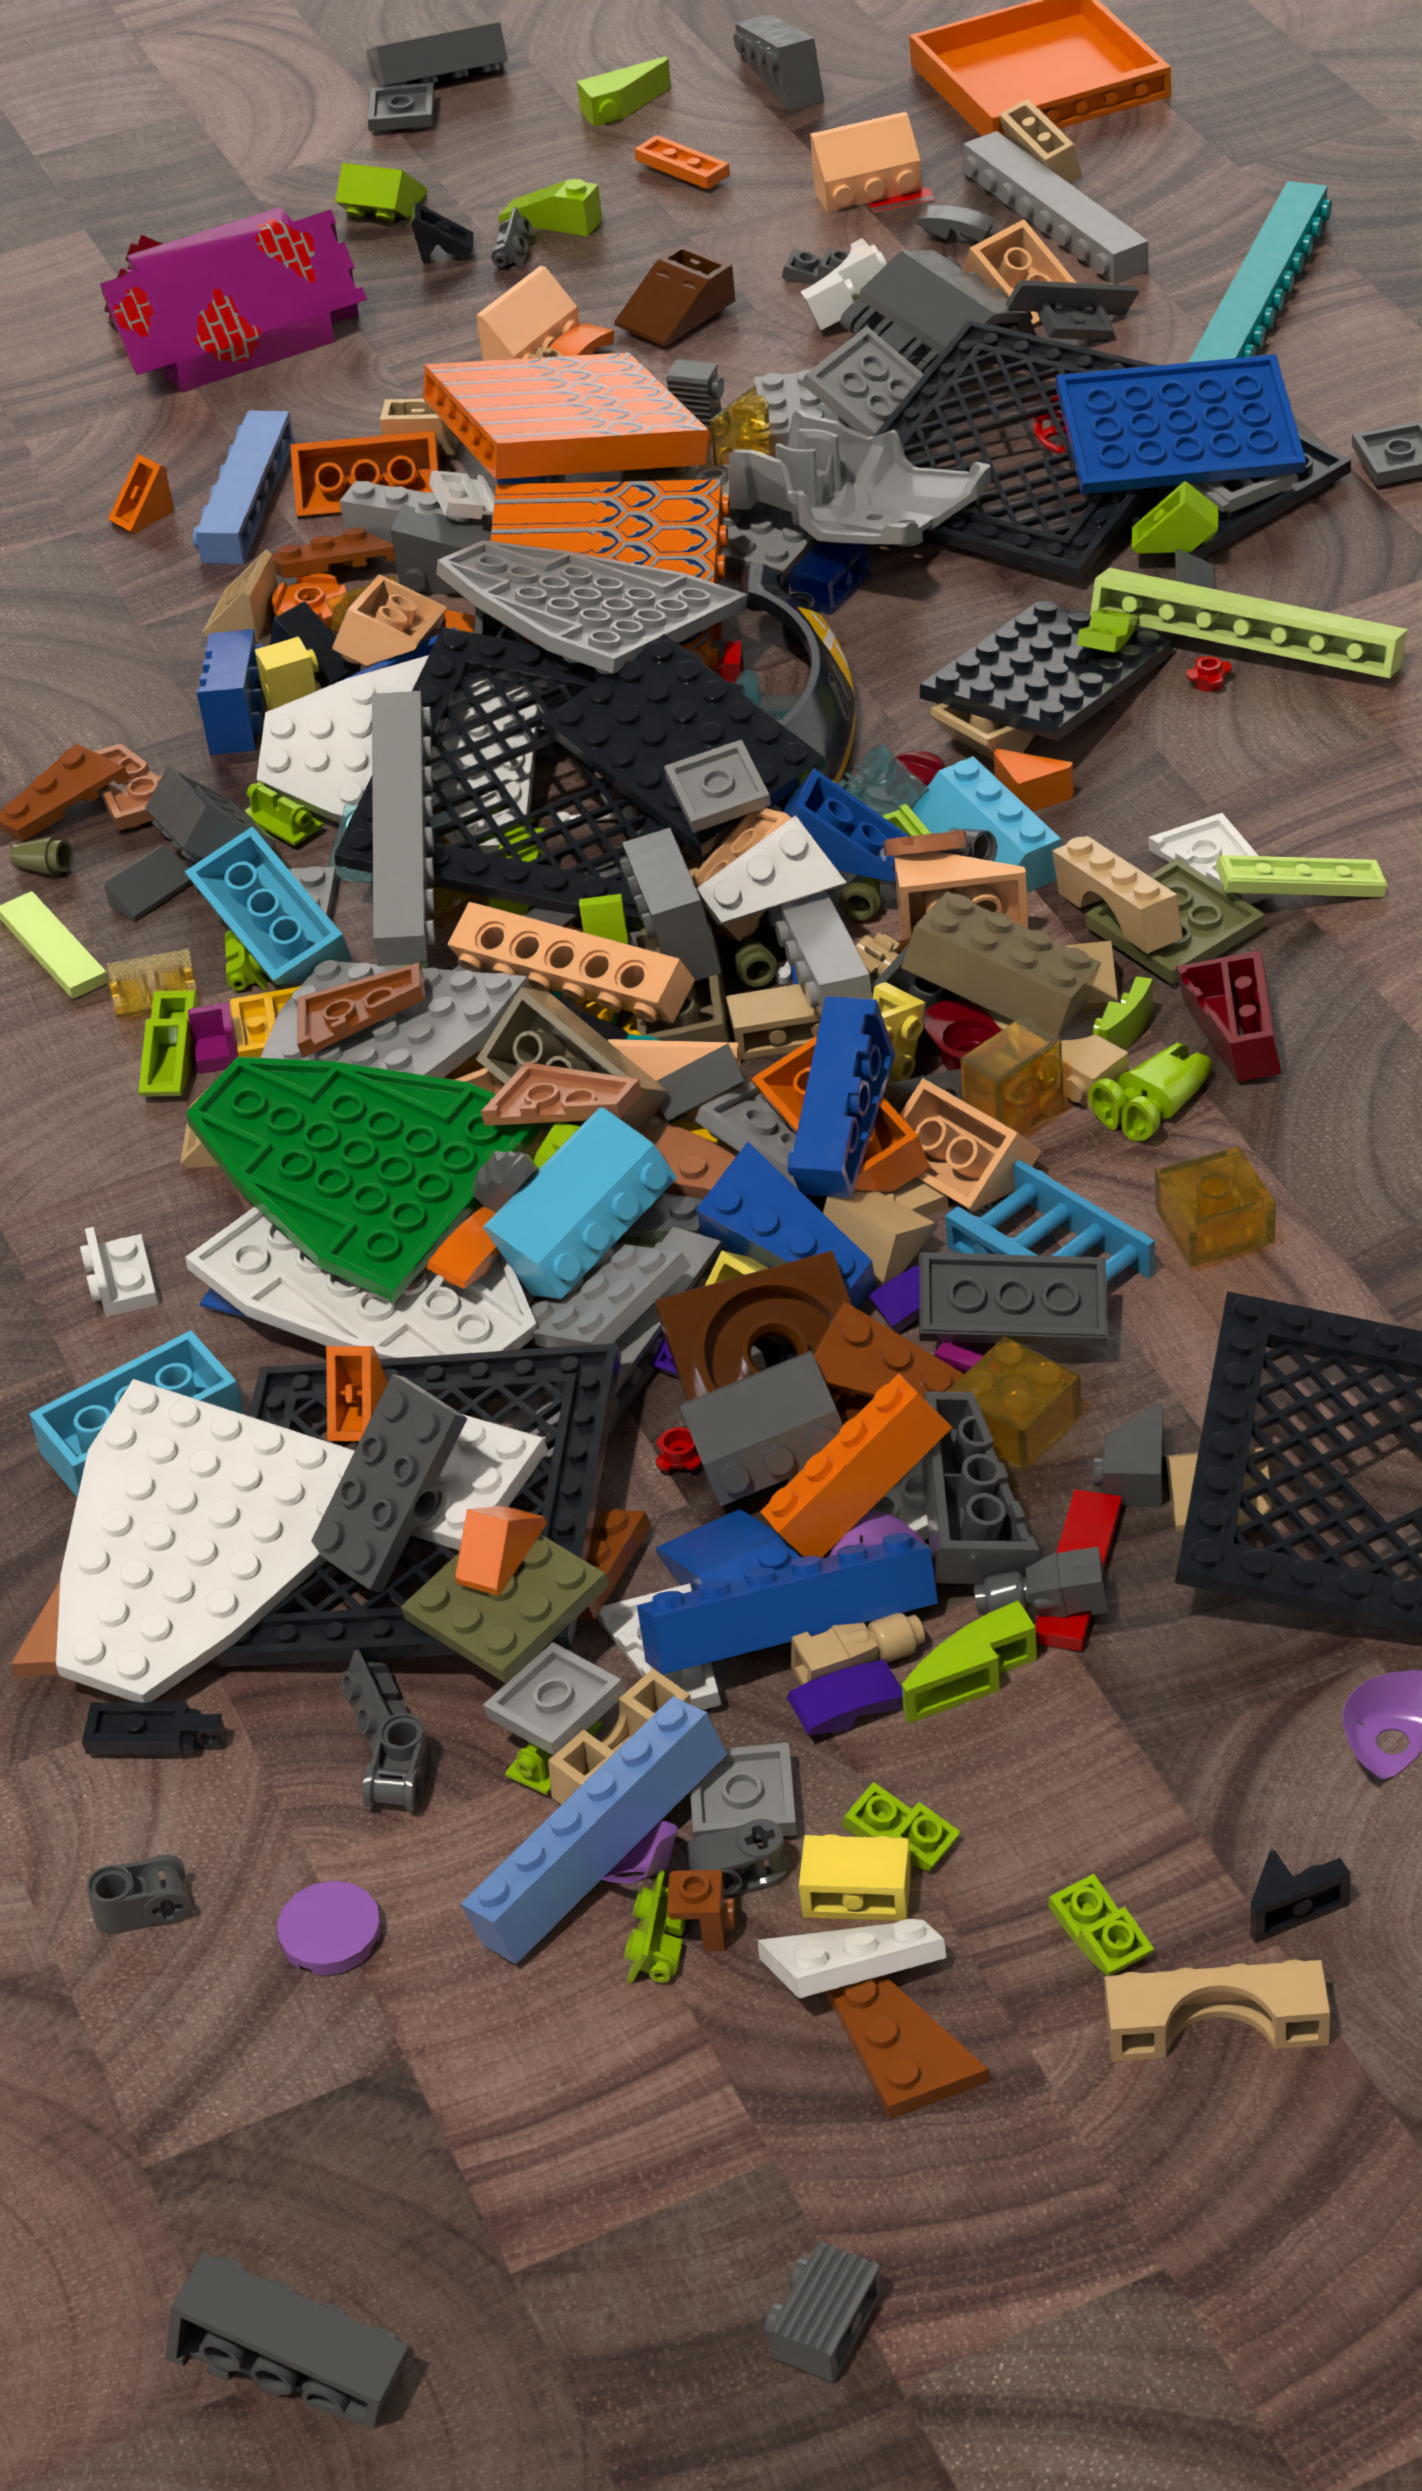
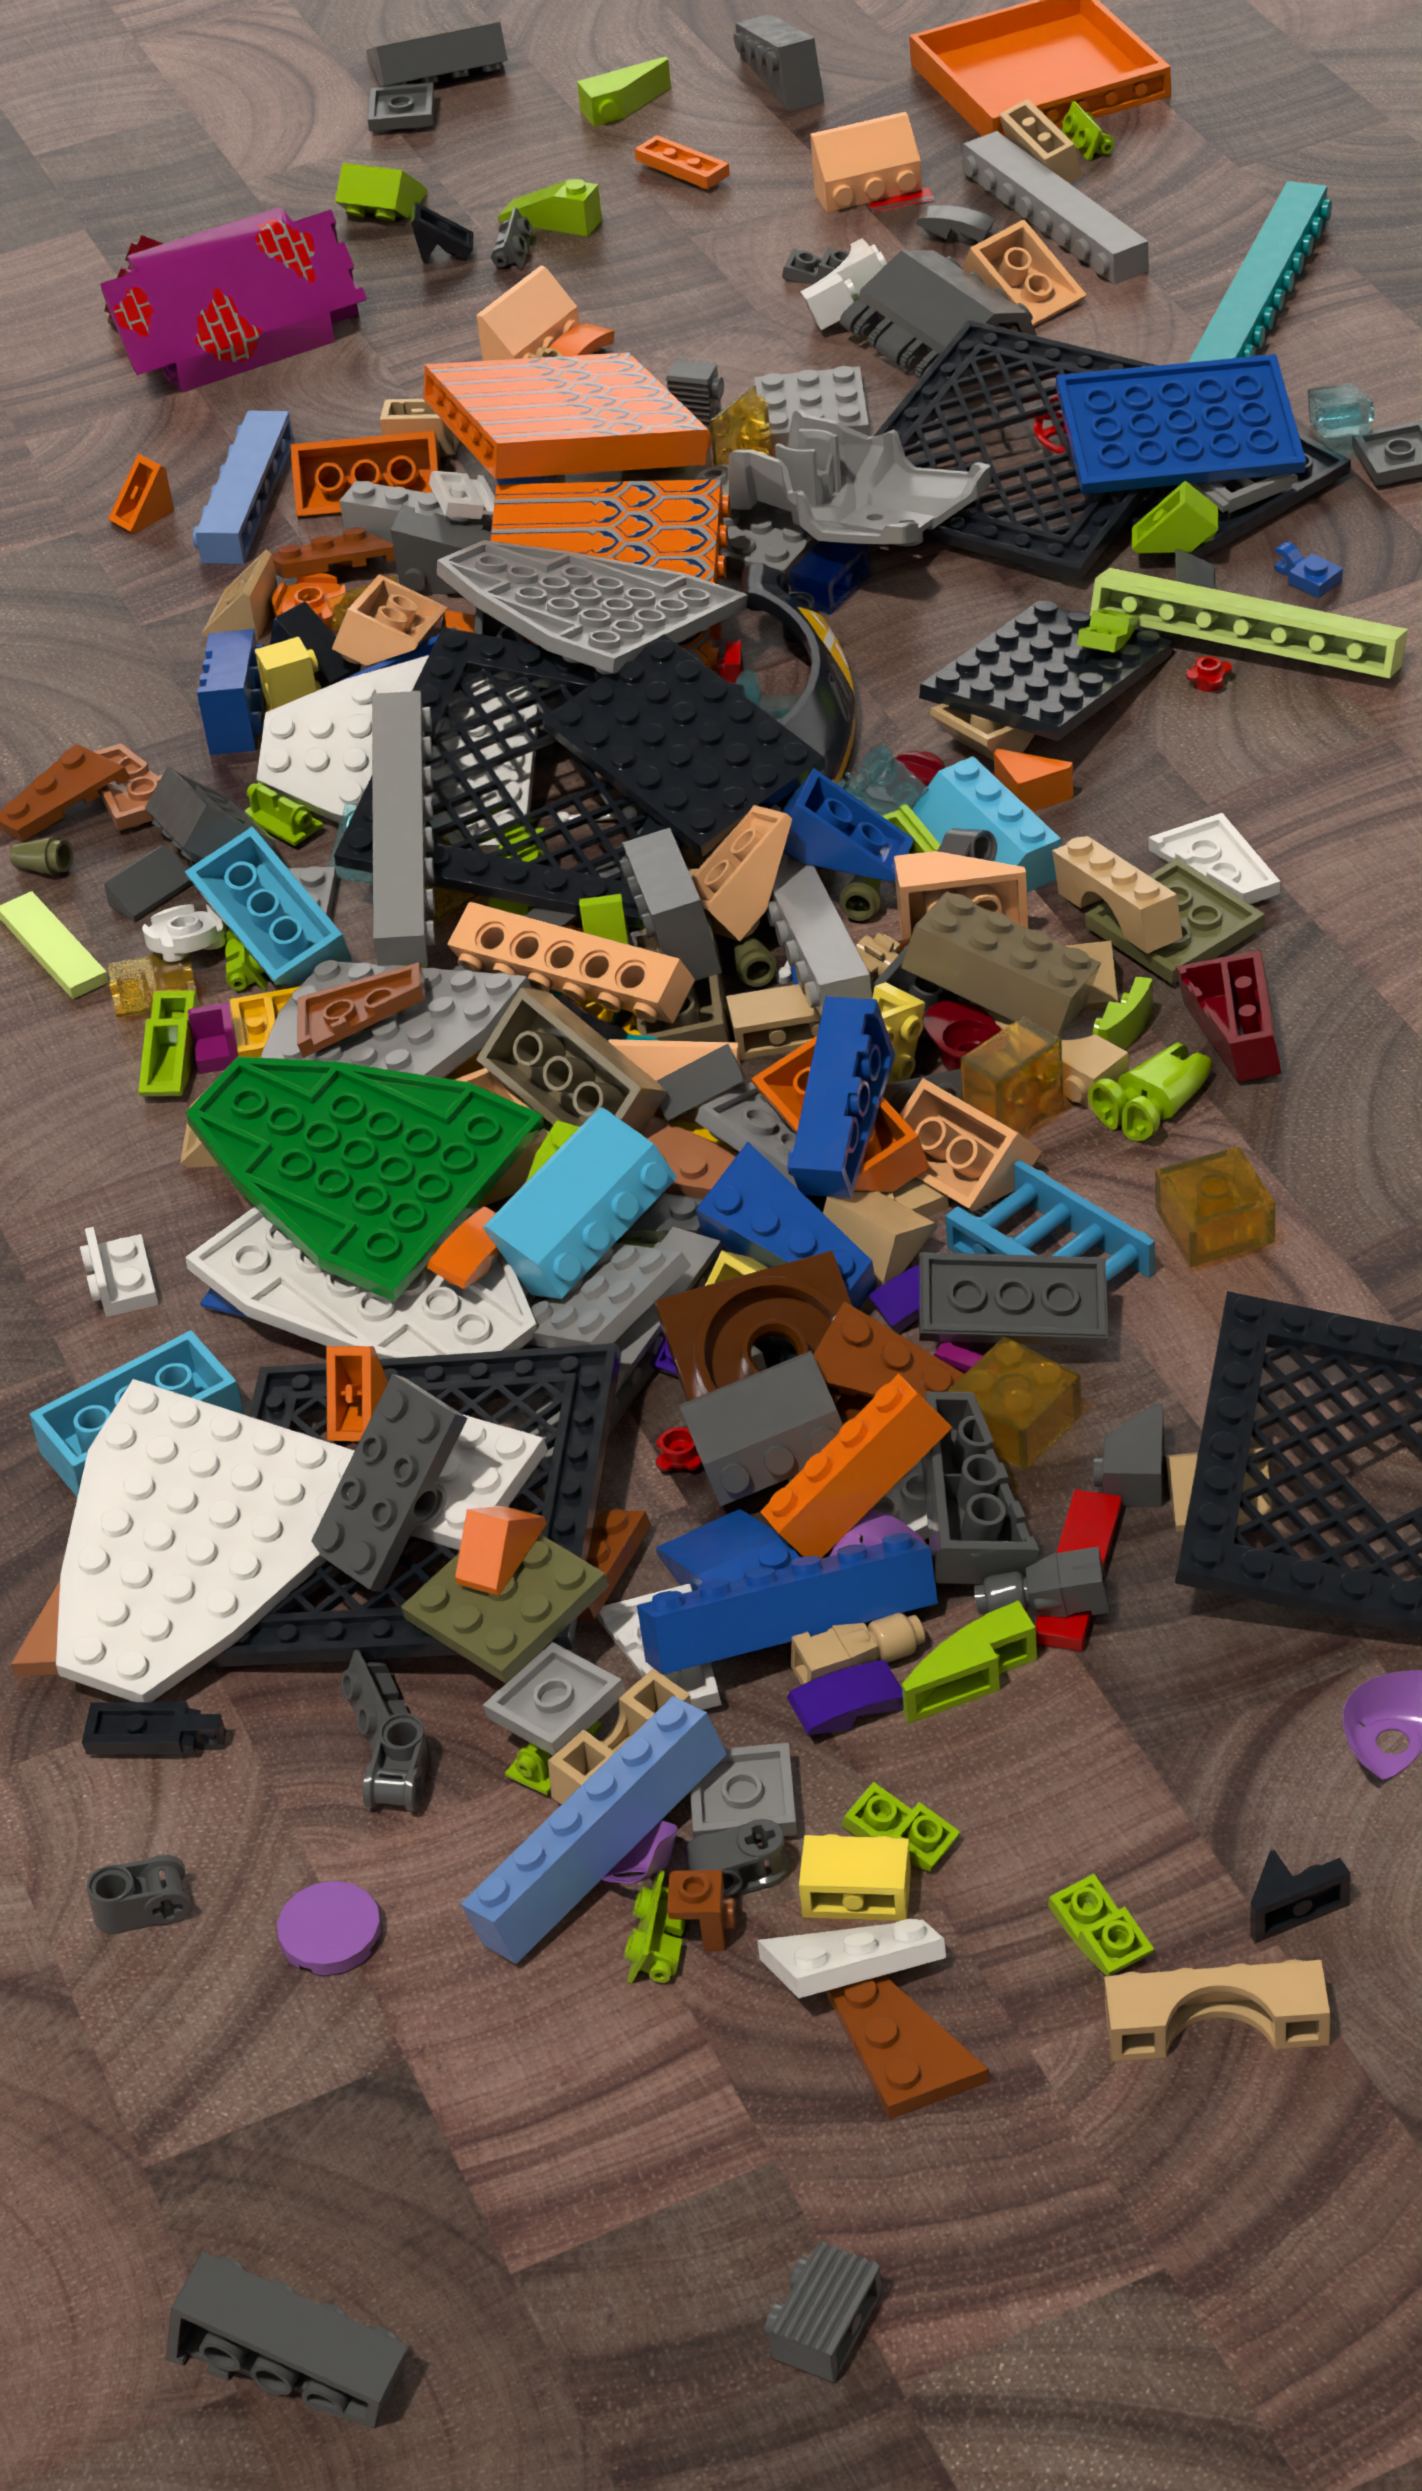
(183, 931): none -> white plate
(502, 1178): dark grey rock -> none
(559, 1095): nougat wing -> none
(678, 295): reddish brown slope -> none
(717, 786): light grey plate -> none
(771, 873): white wing -> none
(863, 381): light grey plate -> none
(925, 843): nougat tile -> none
(1073, 308): dark grey bracket -> none
(1085, 133): none -> lime hinge
(1301, 876): yellowish green tile -> none
(1311, 574): none -> blue plate
(1340, 410): none -> clear light blue brick

